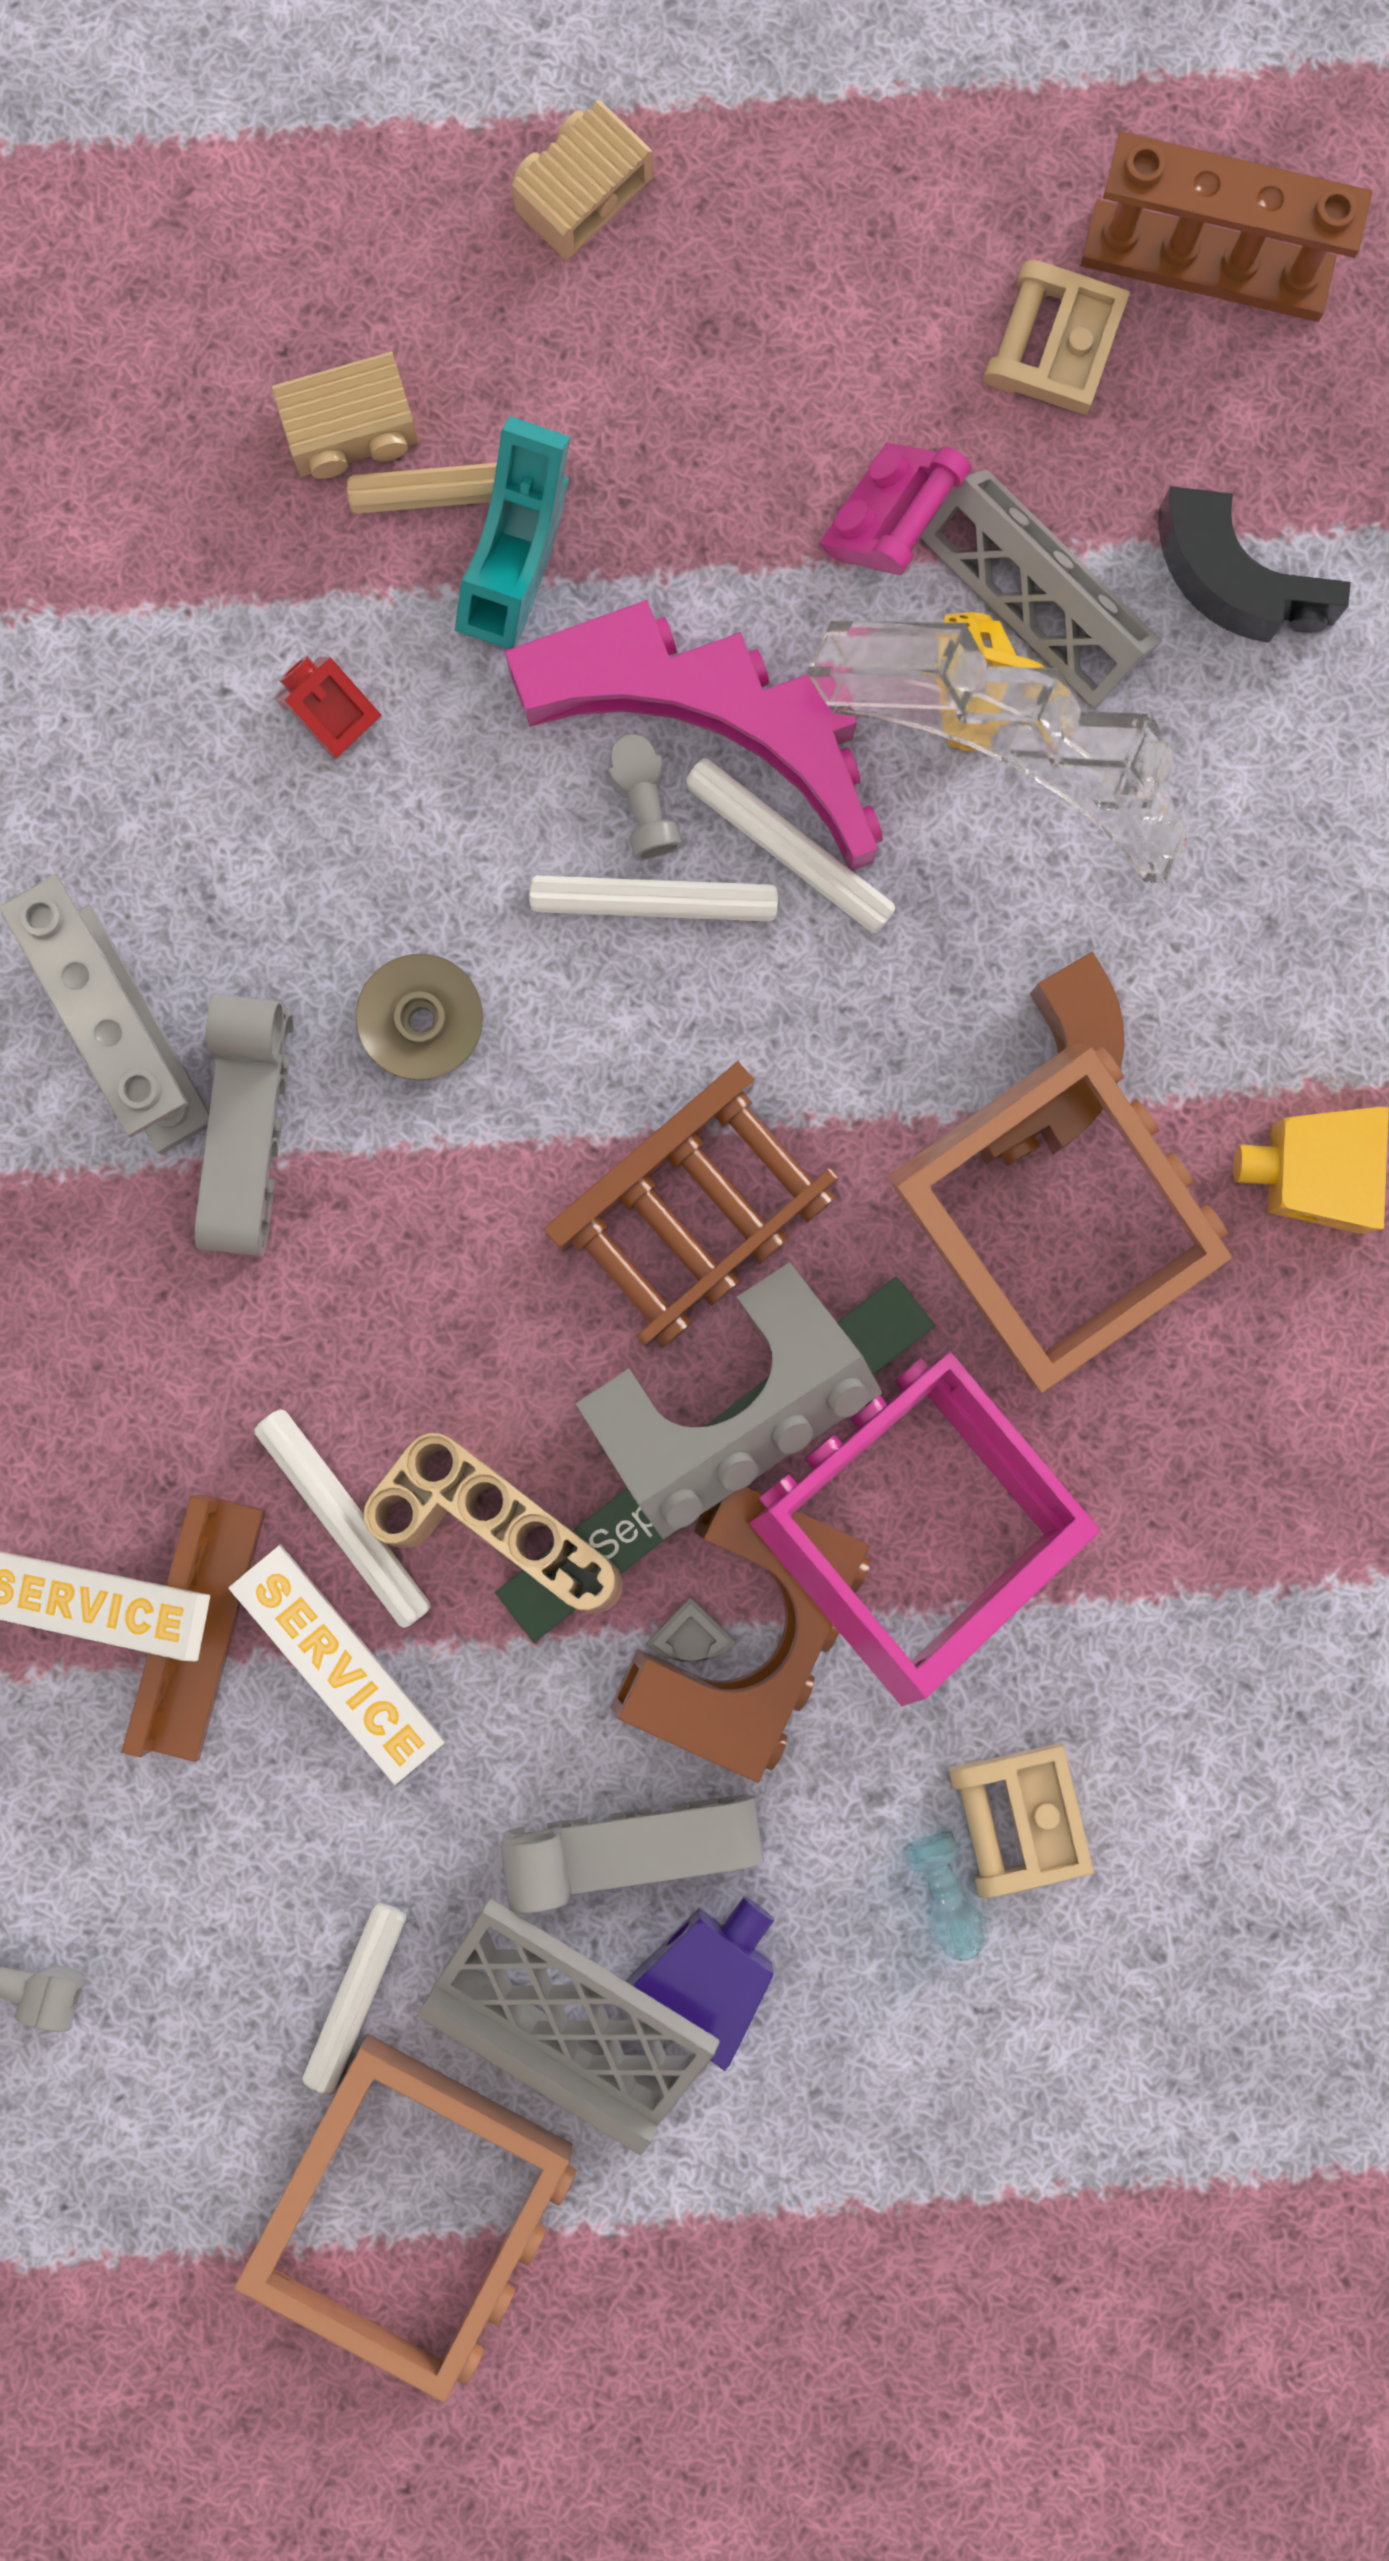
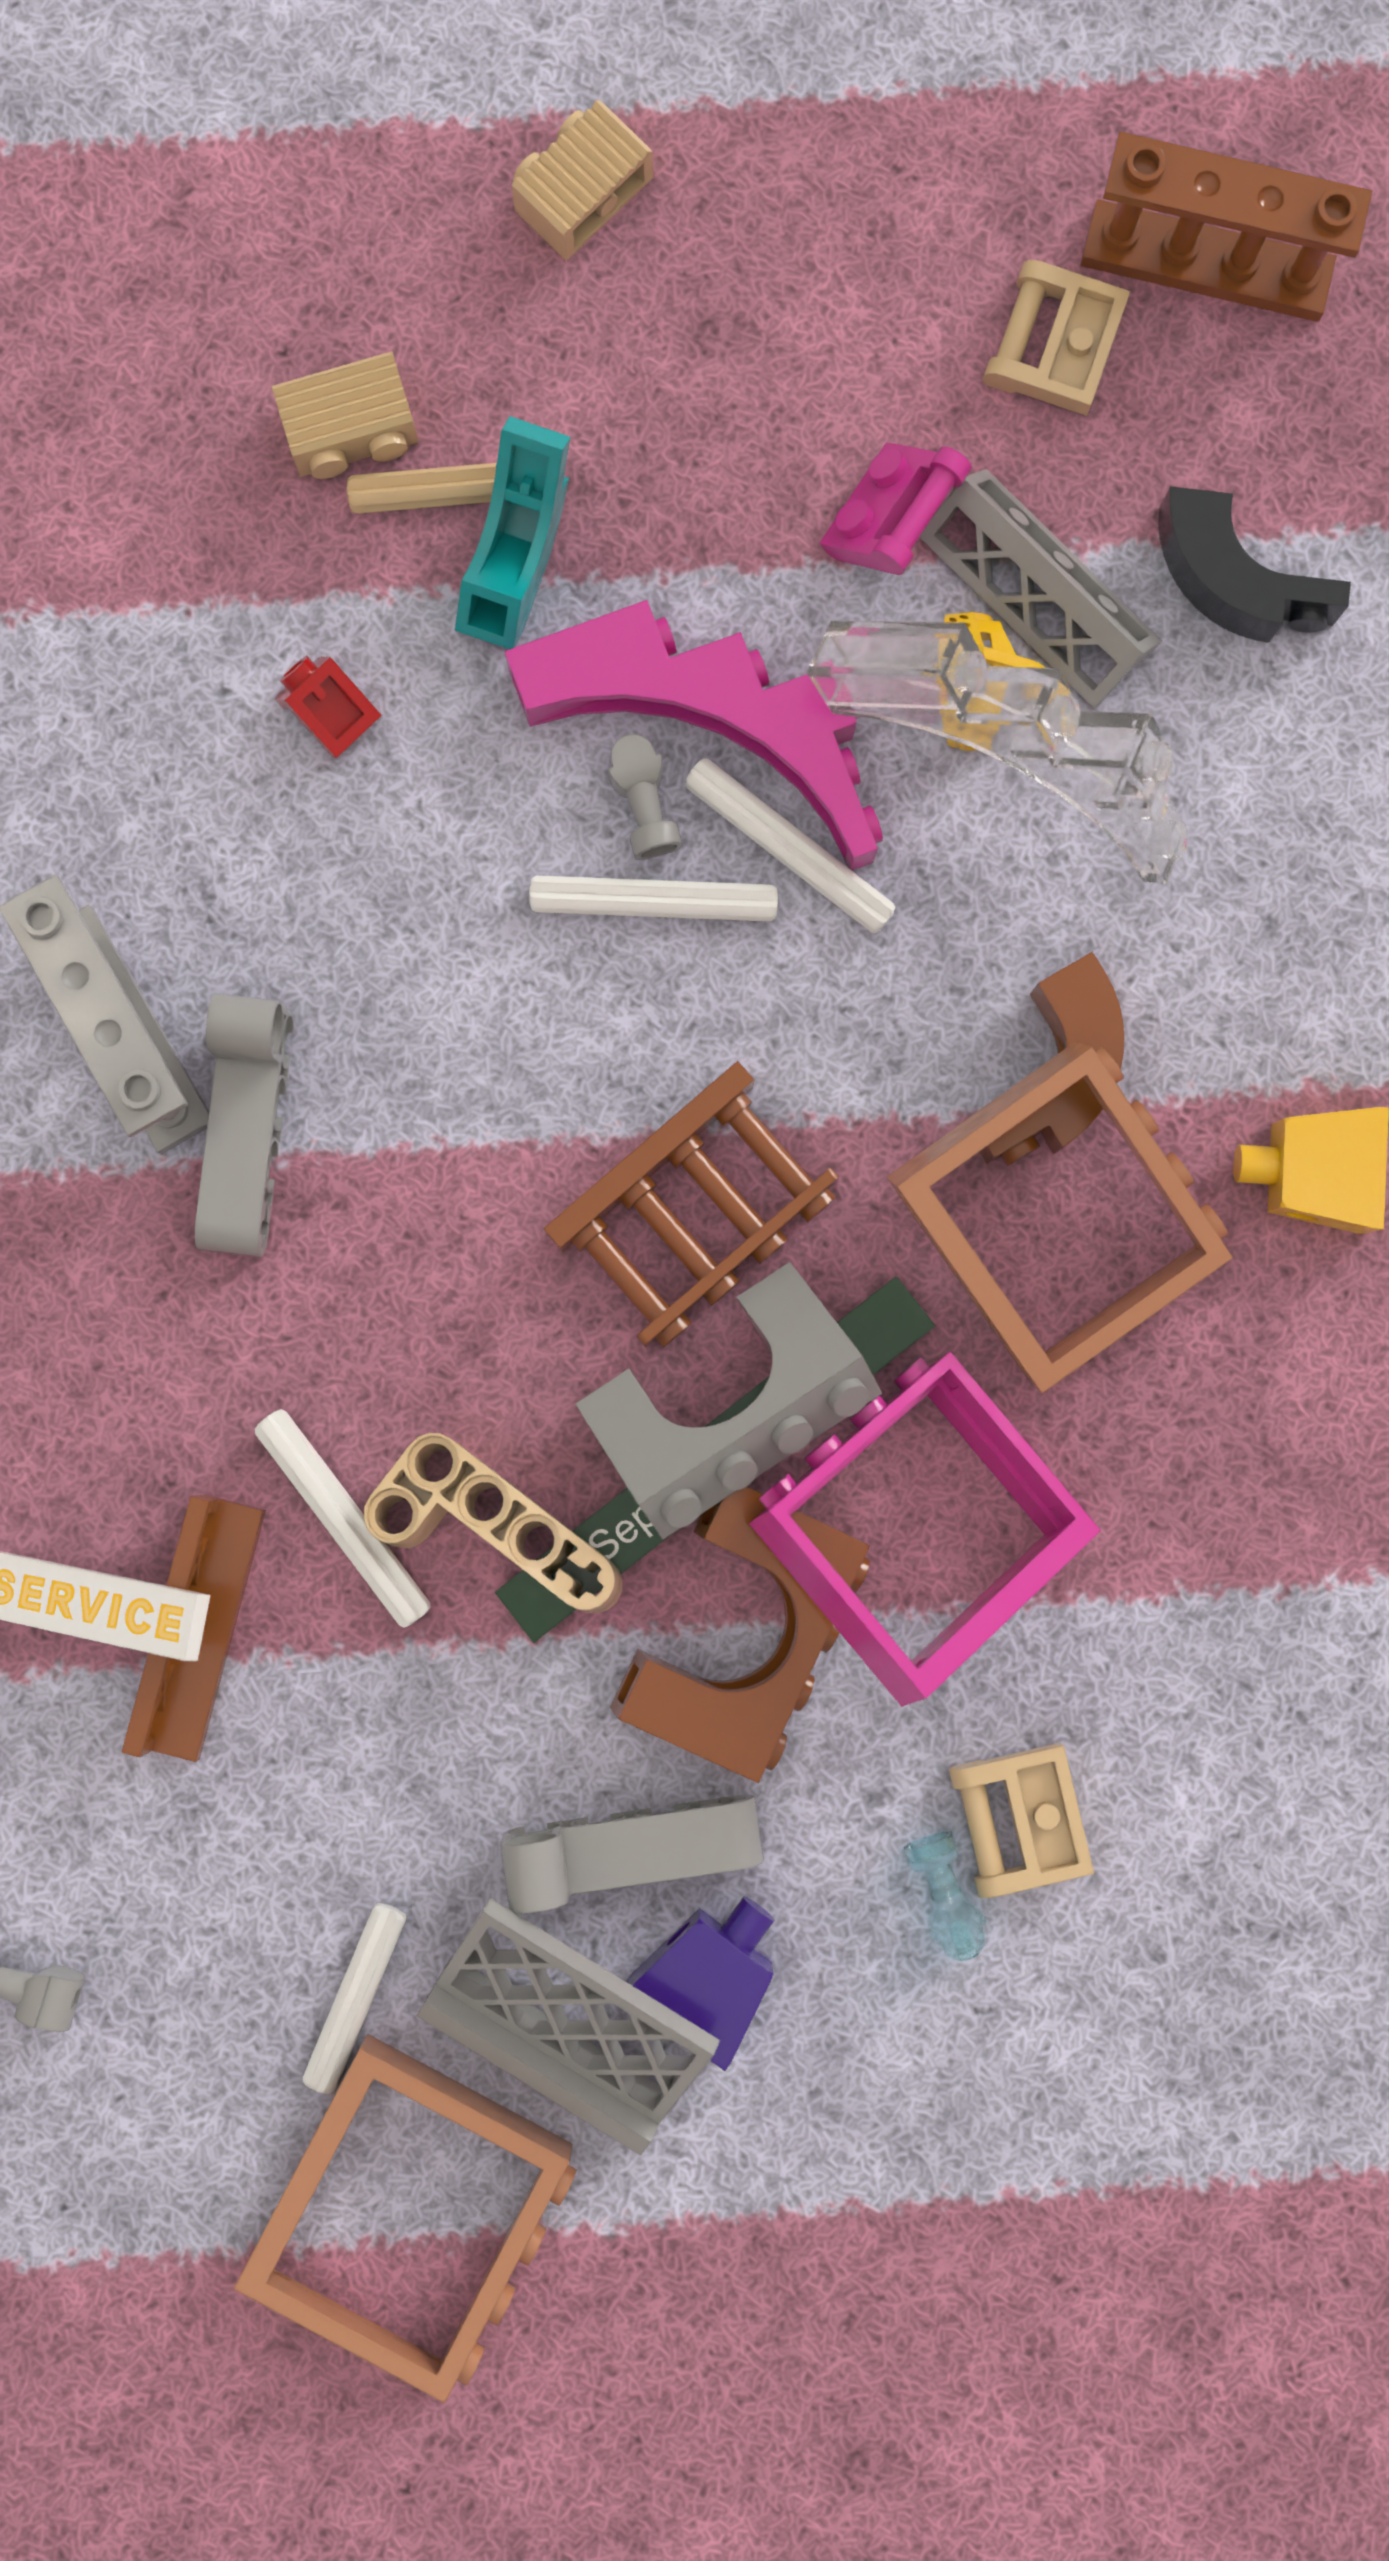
(337, 1664): white tile -> none
(413, 985): dark tan dish -> none
(691, 1635): light grey tile -> none

